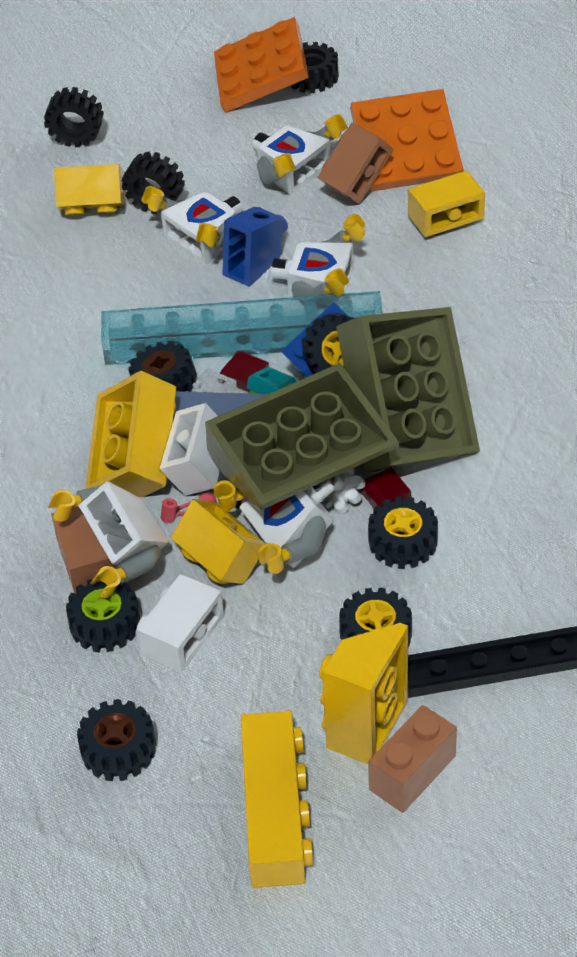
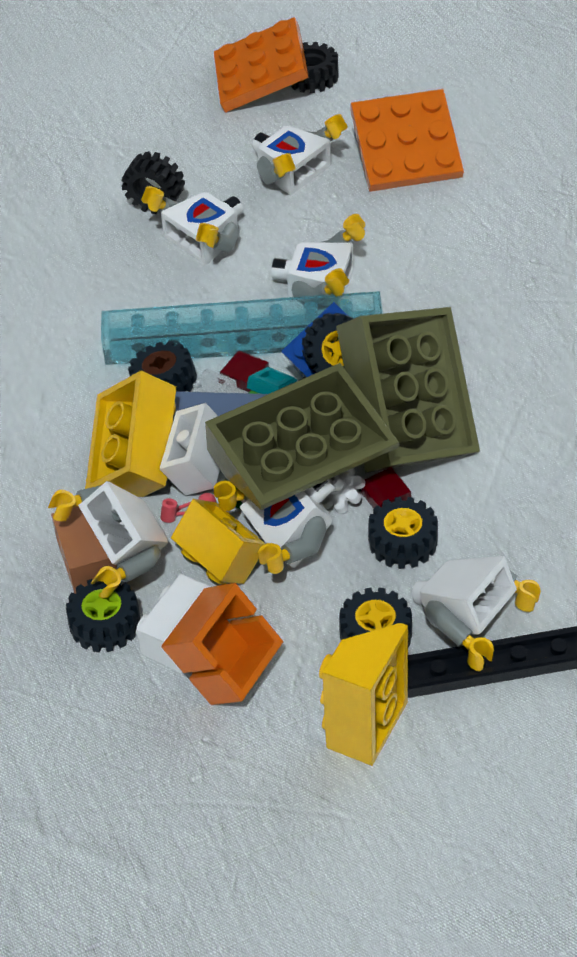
(78, 104): black tyre -> none
(89, 188): yellow slope -> none
(122, 725): black wheel -> none
(220, 653): none -> orange piece
(251, 244): blue torso -> none
(272, 799): yellow brick -> none
(355, 163): nougat brick -> none
(412, 758): nougat brick -> none
(446, 203): yellow brick -> none
(468, 596): none -> white torso

